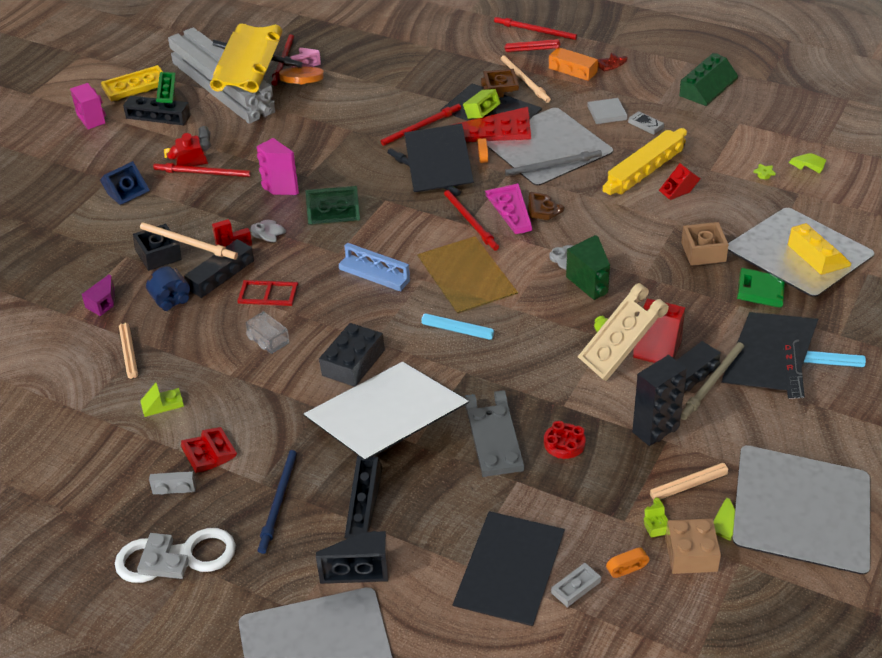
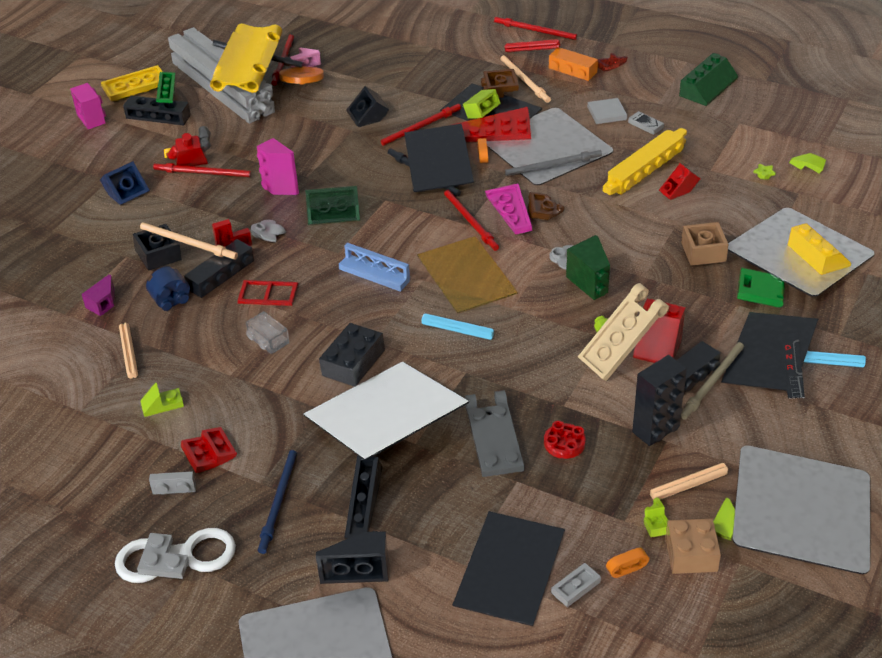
(367, 108): none -> black slope

